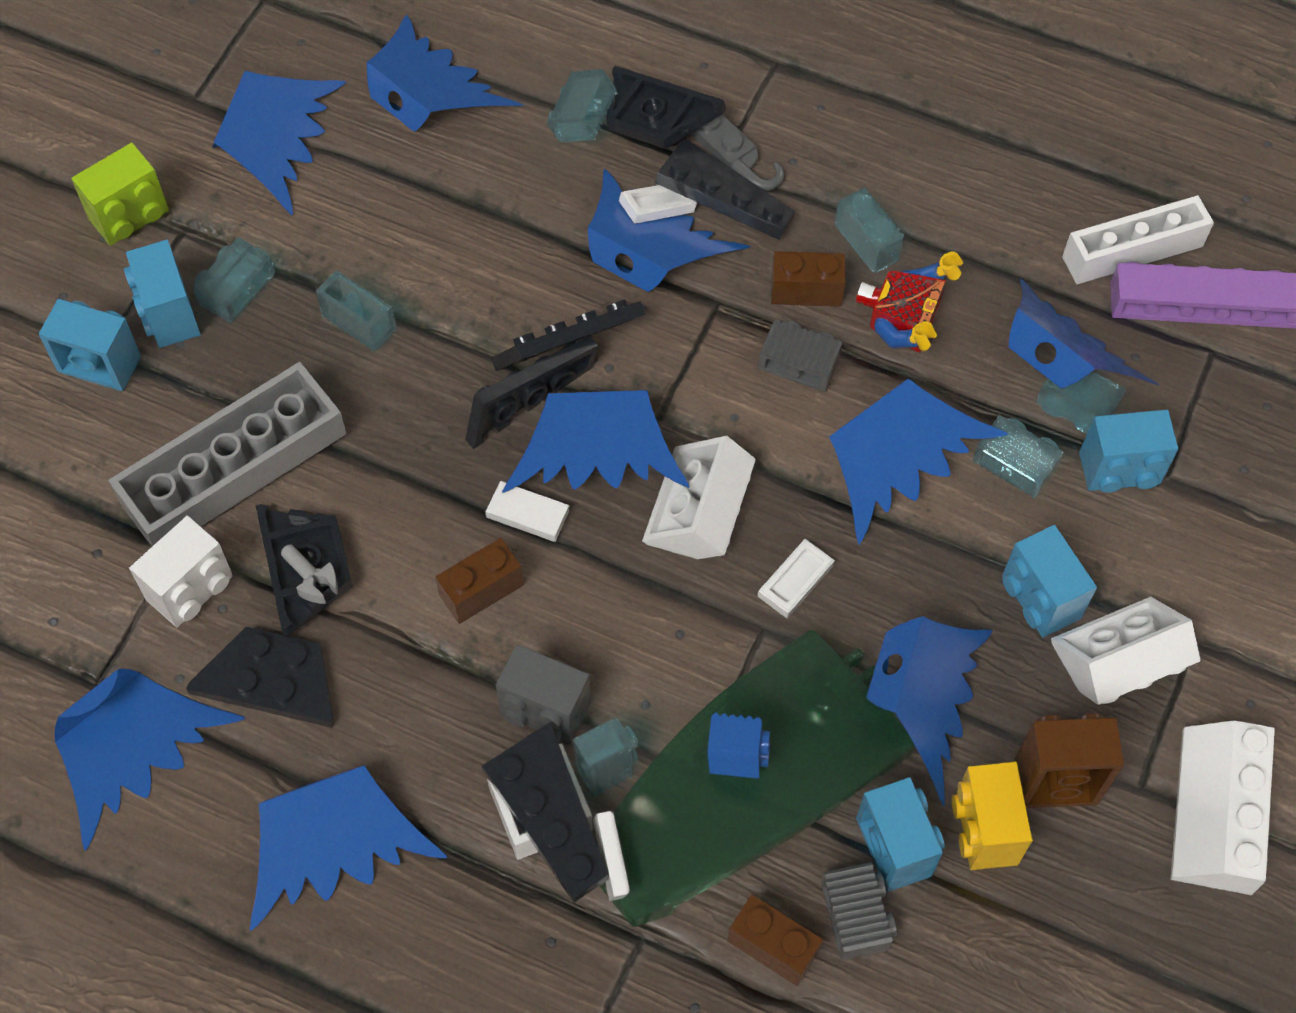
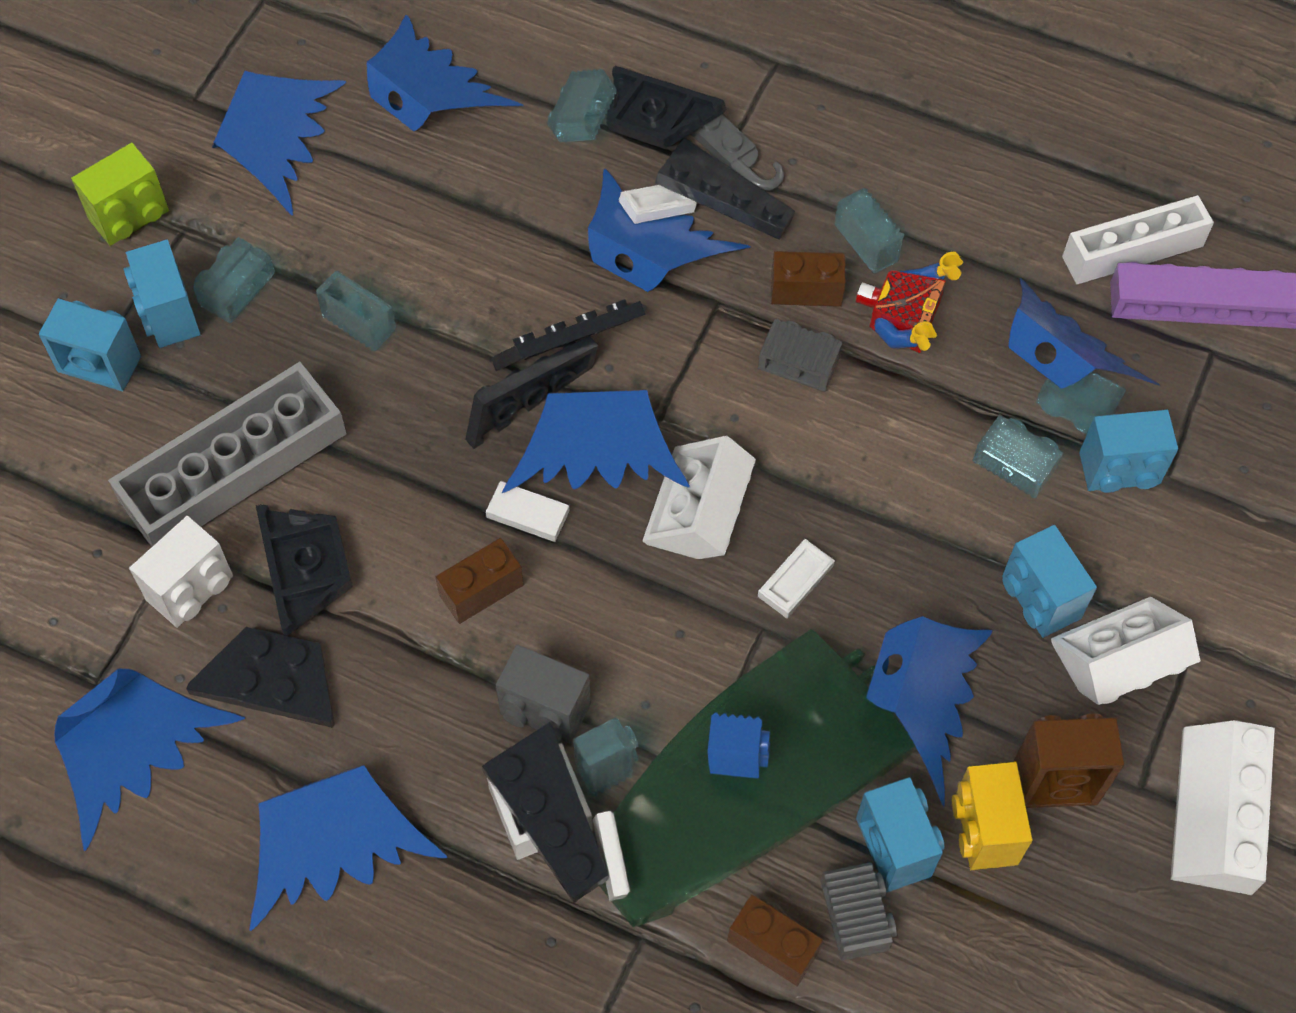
(307, 589): light grey bar -> none
(894, 441): blue piece -> none

